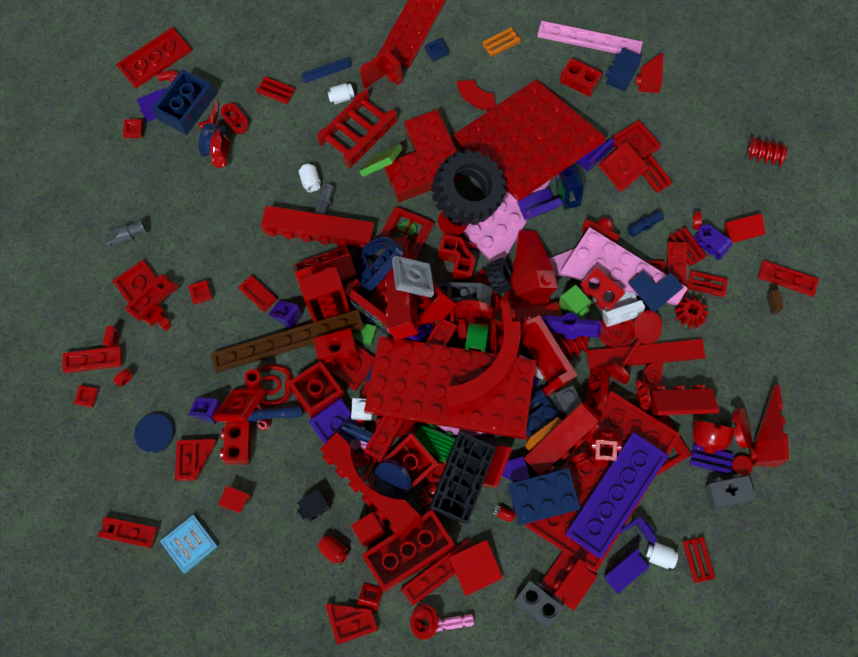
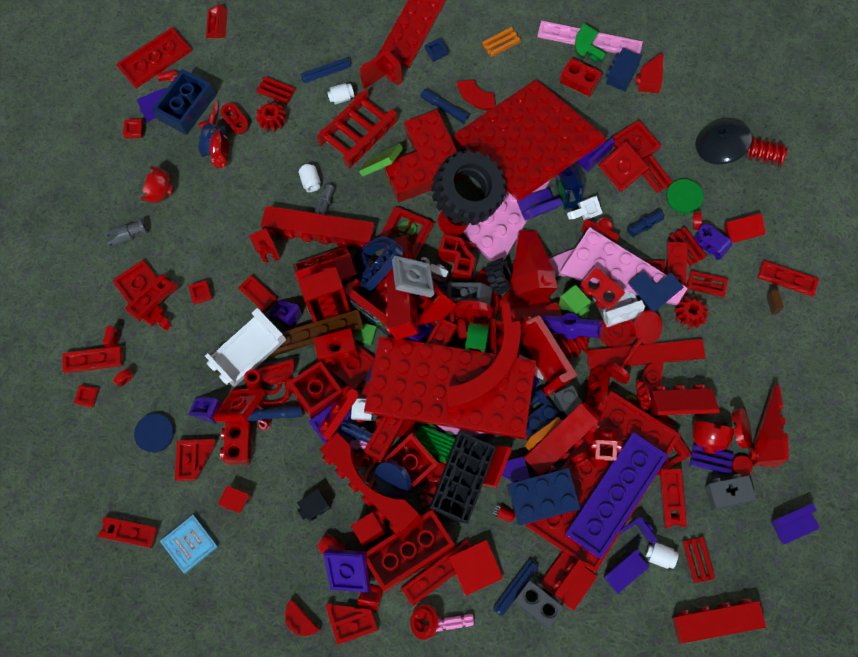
(156, 186): none -> red cylinder
(216, 22): none -> red slope
(246, 349): none -> white panel
(264, 245): none -> red hinge
(271, 116): none -> red gear
(277, 372): none -> red plate
(298, 621): none -> red plate
(338, 412): none -> red plate
(347, 570): none -> dark purple plate
(435, 100): none -> dark blue piece
(438, 272): none -> white plate
(515, 588): none -> dark blue axle
(583, 44): none -> green brick
(587, 209): none -> white plate
(672, 497): none -> red plate
(684, 196): none -> green tile
(718, 622): none -> red brick
(723, 141): none -> black dish
(796, 524): none -> dark purple panel

